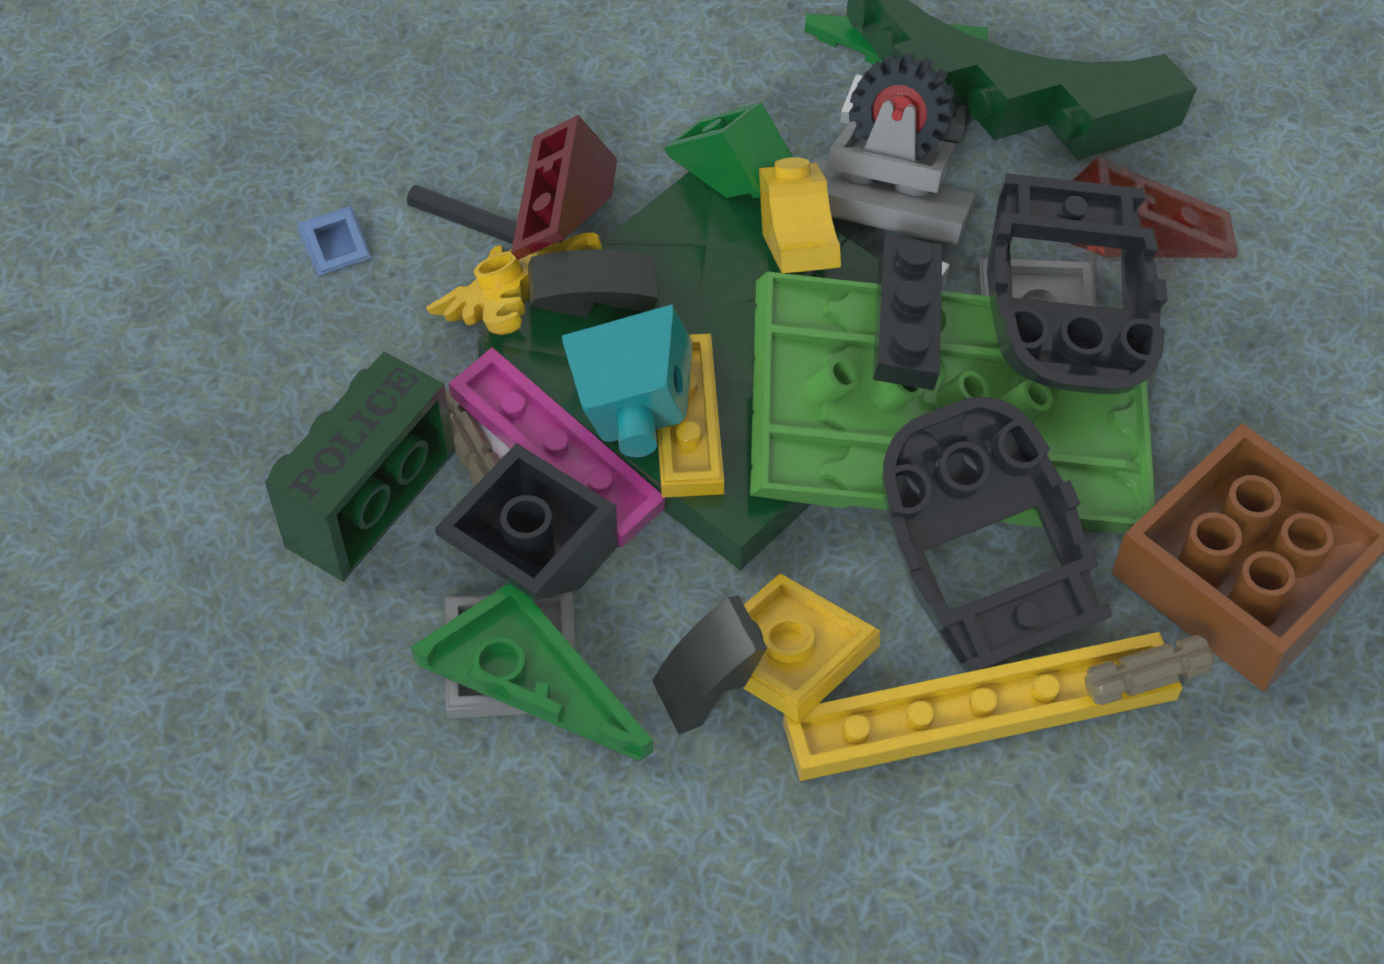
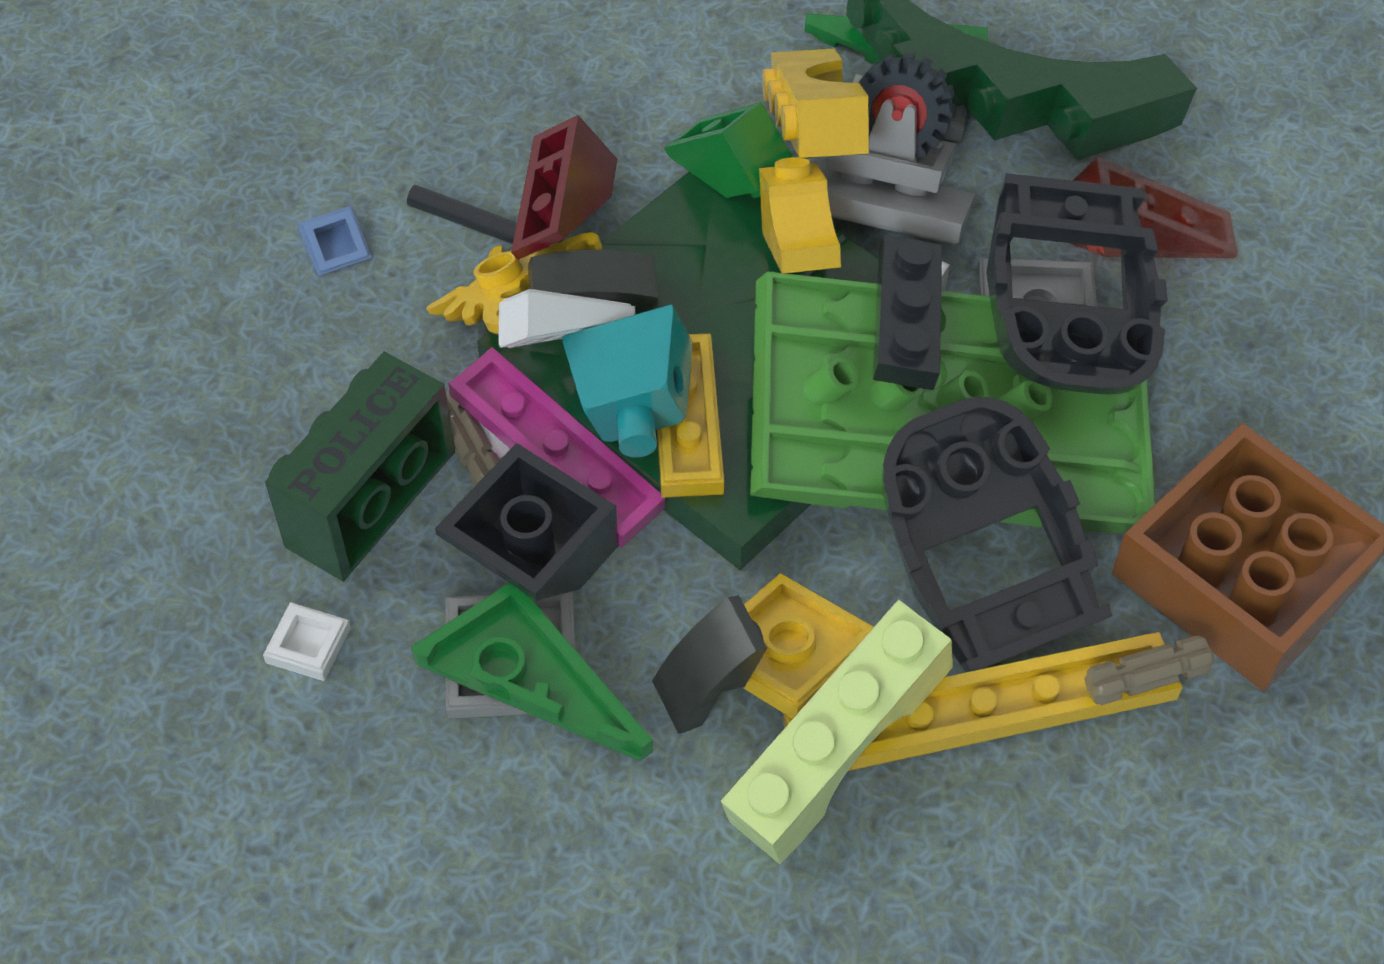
(307, 641): none -> white tile
(547, 316): none -> white slope
(800, 770): none -> yellowish green arch
(815, 105): none -> yellow arch

